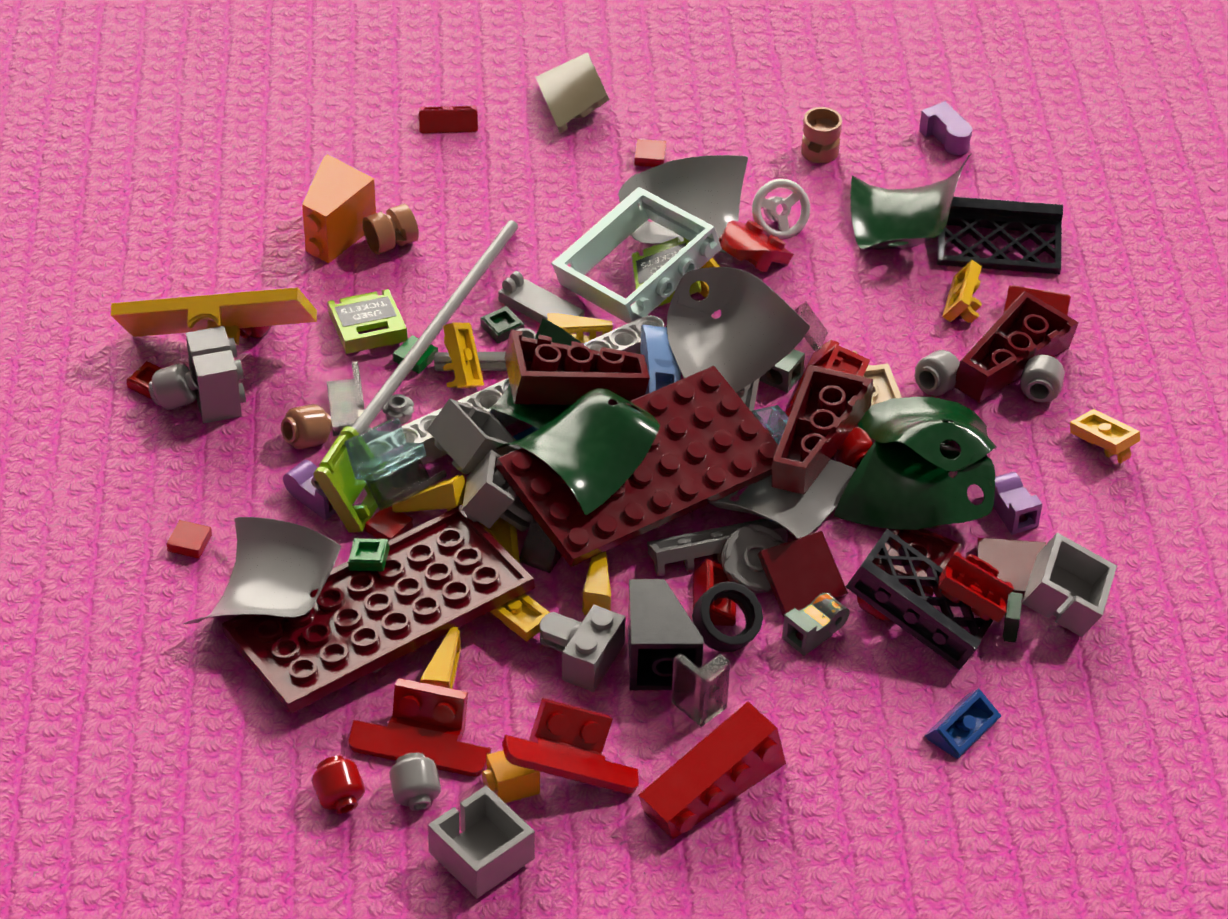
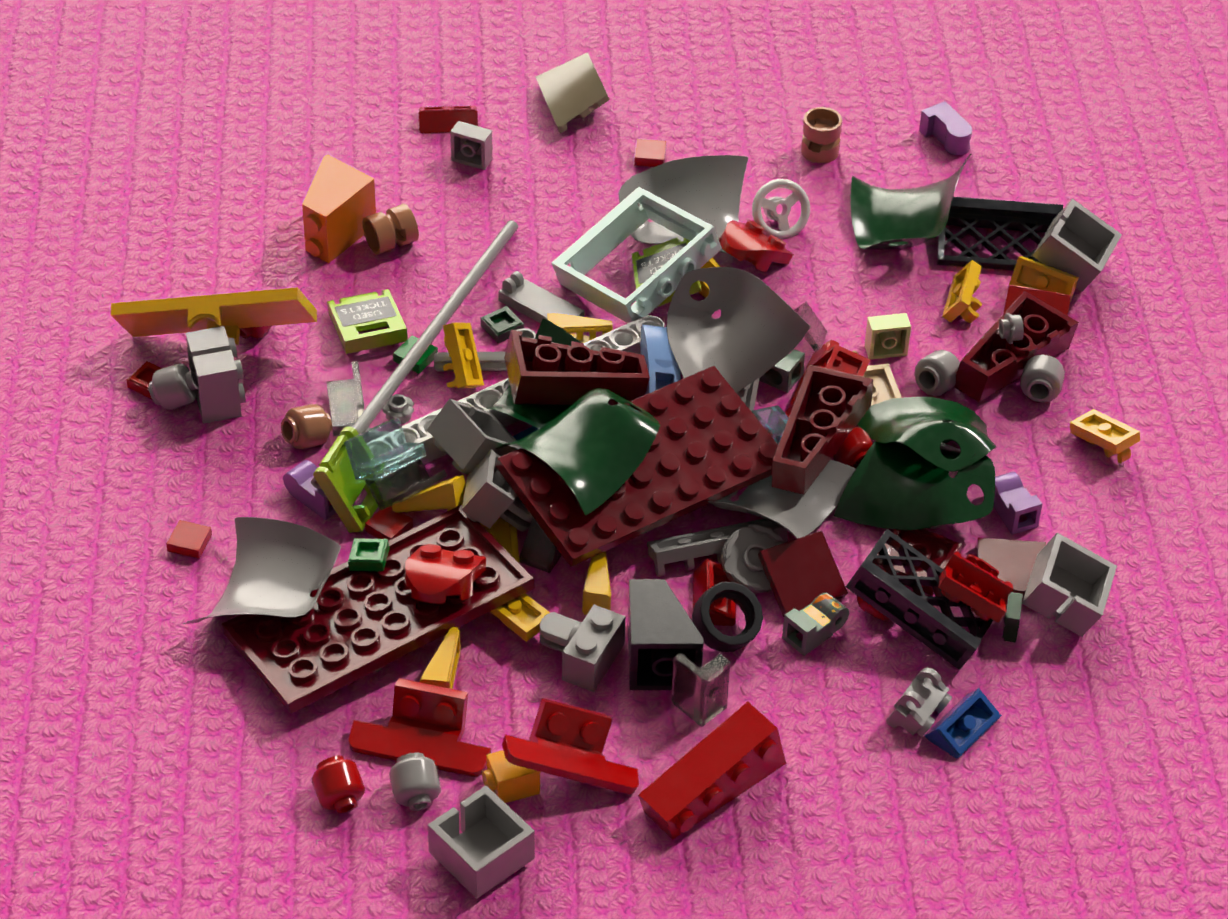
(442, 573): none -> red slope
(471, 145): none -> piece
(887, 336): none -> piece
(919, 701): none -> light grey piece
(1011, 328): none -> light grey plate
(1042, 277): none -> yellow plate
(1077, 243): none -> light grey piece

